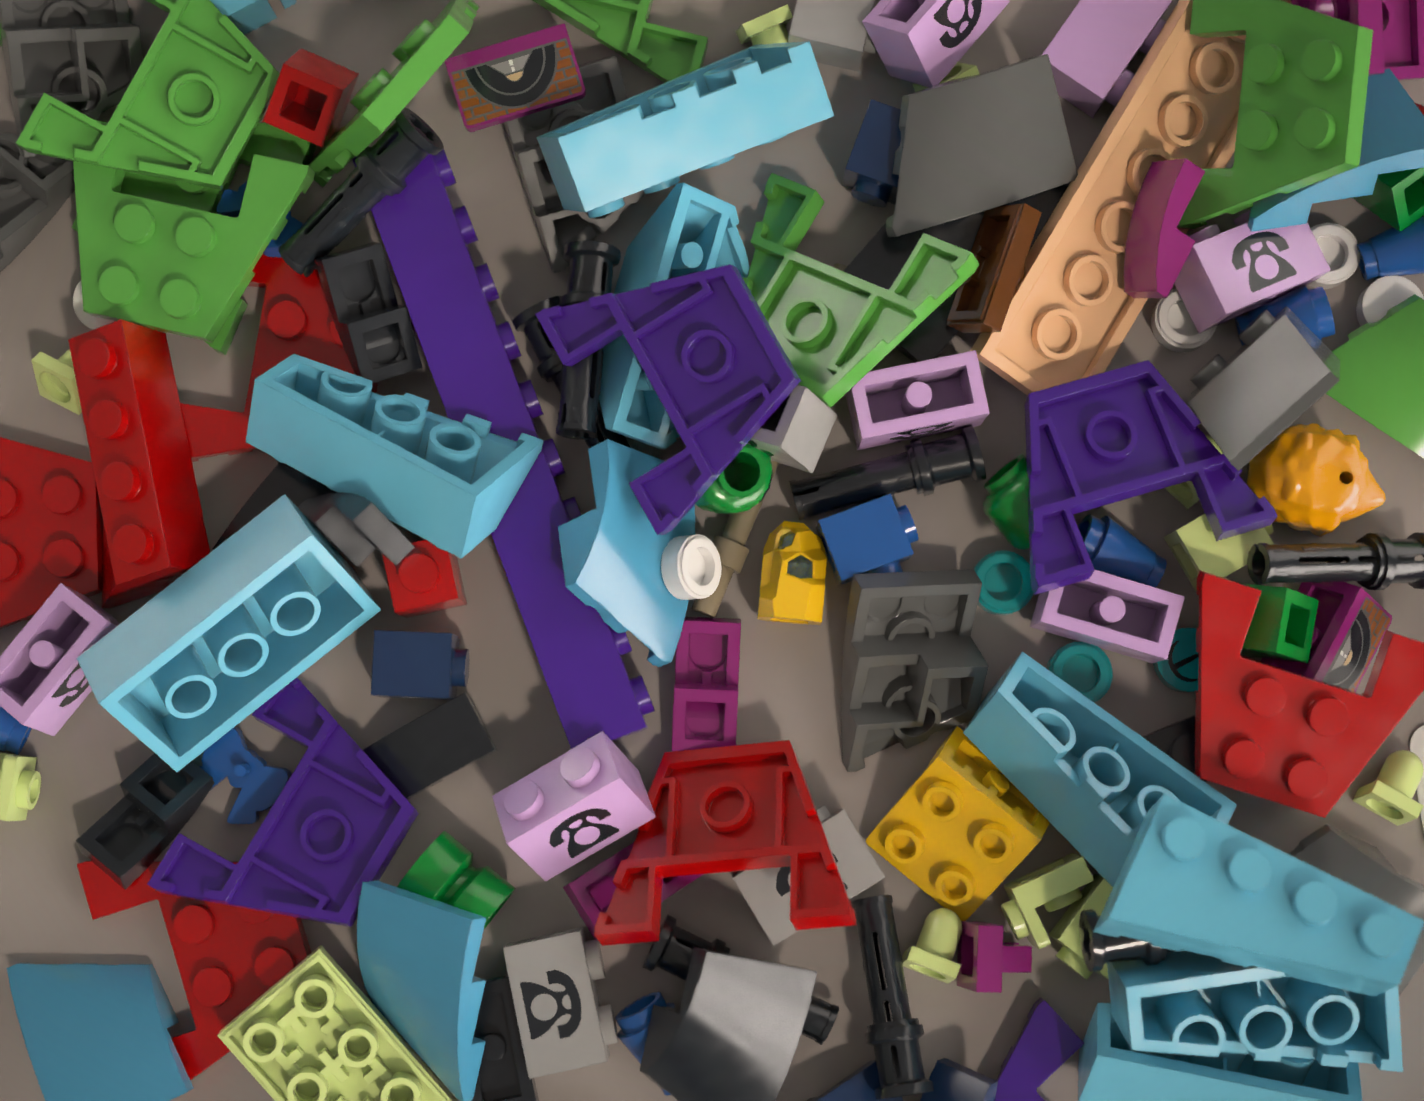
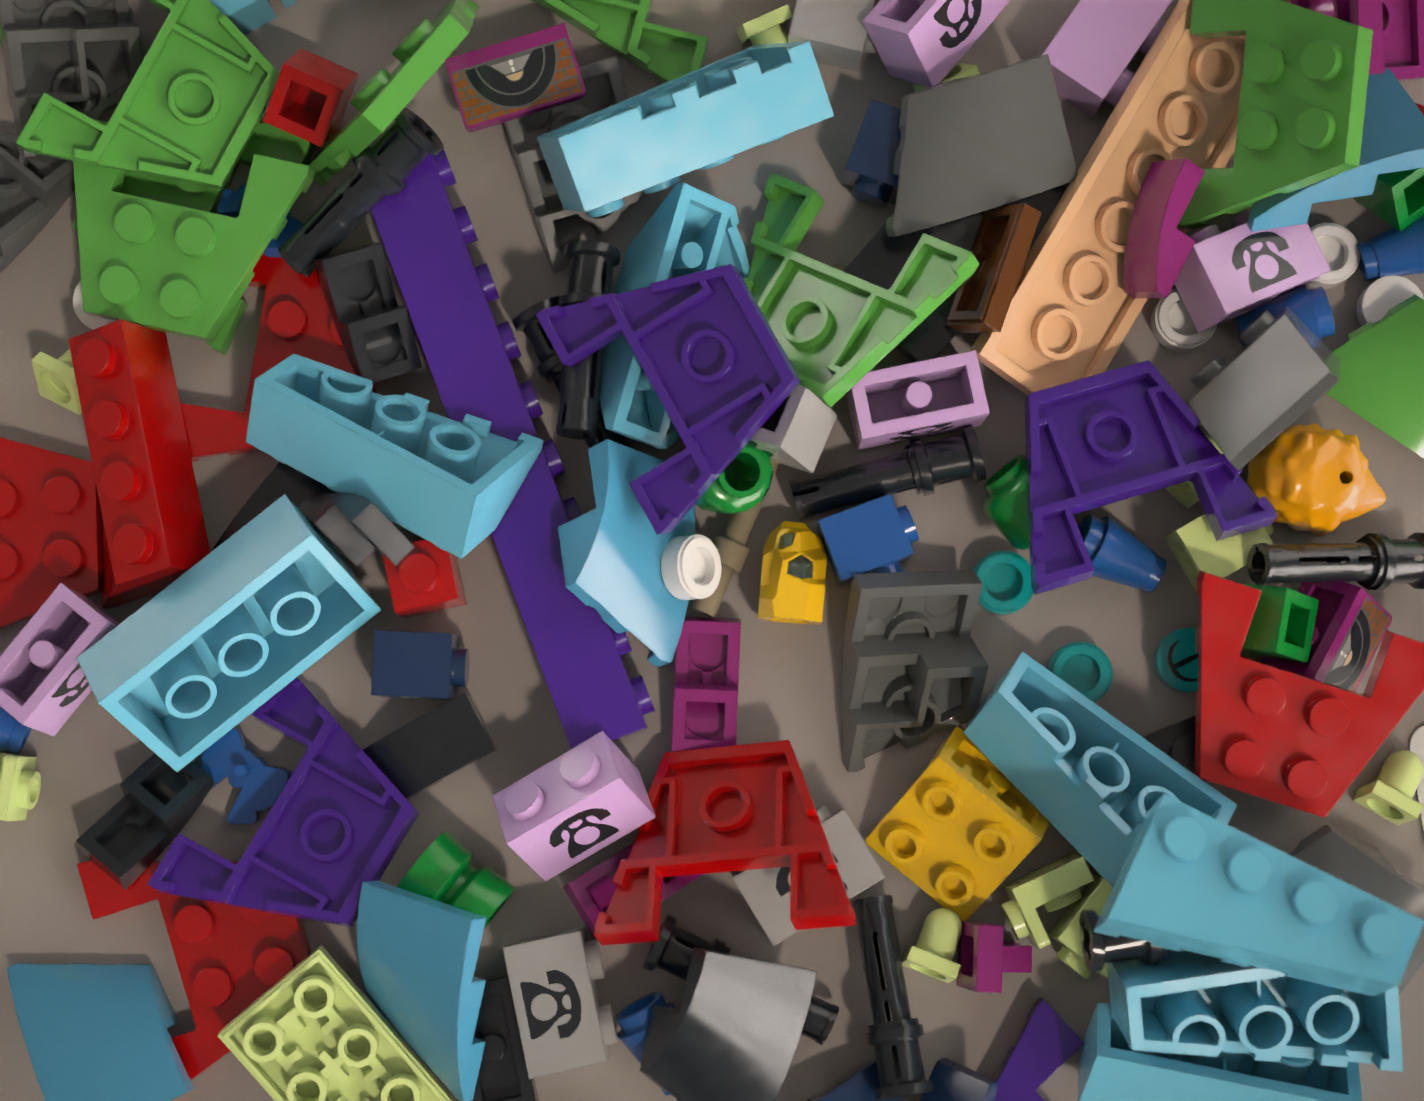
(1112, 615): lavender brick -> none

